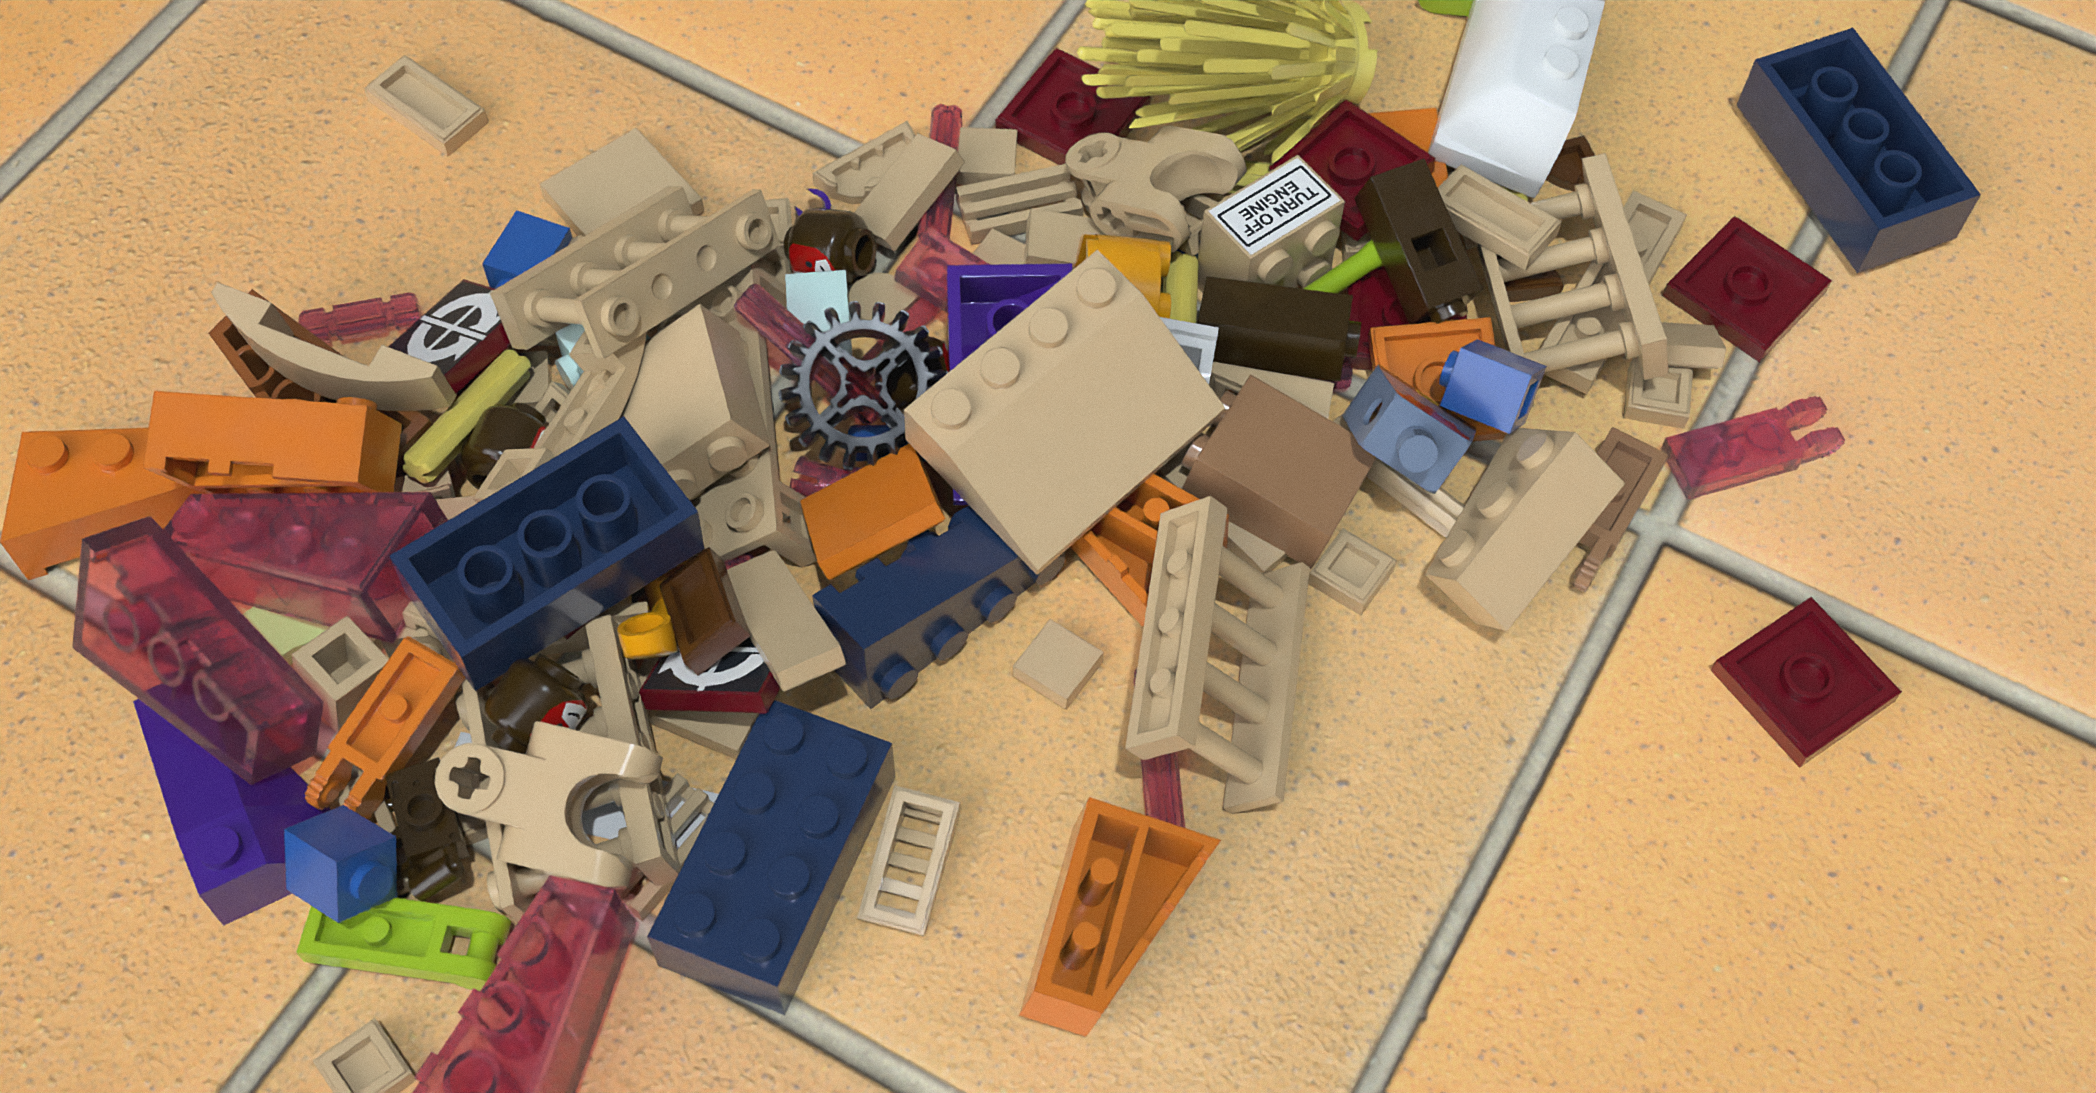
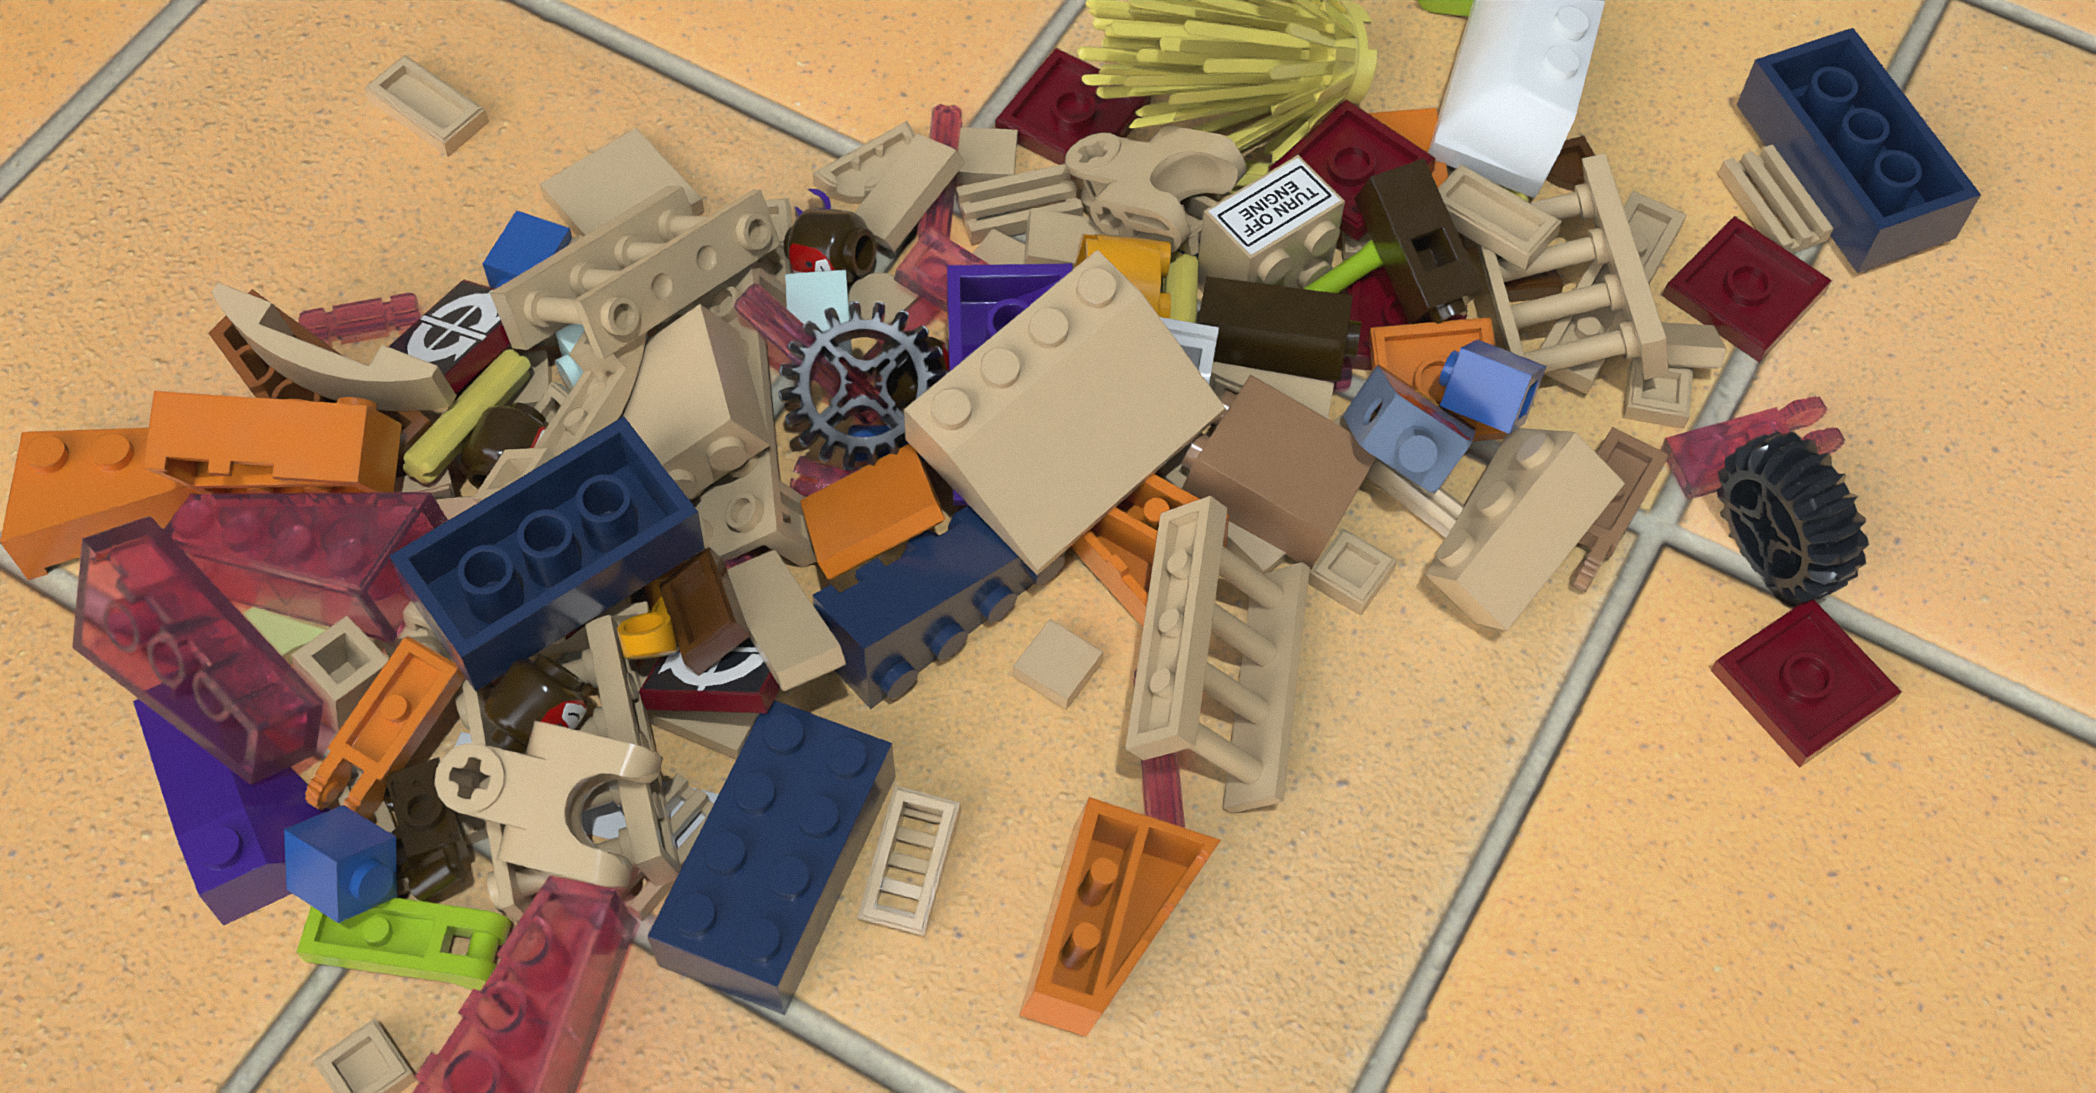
(1784, 199): none -> tan tile
(1792, 516): none -> black gear

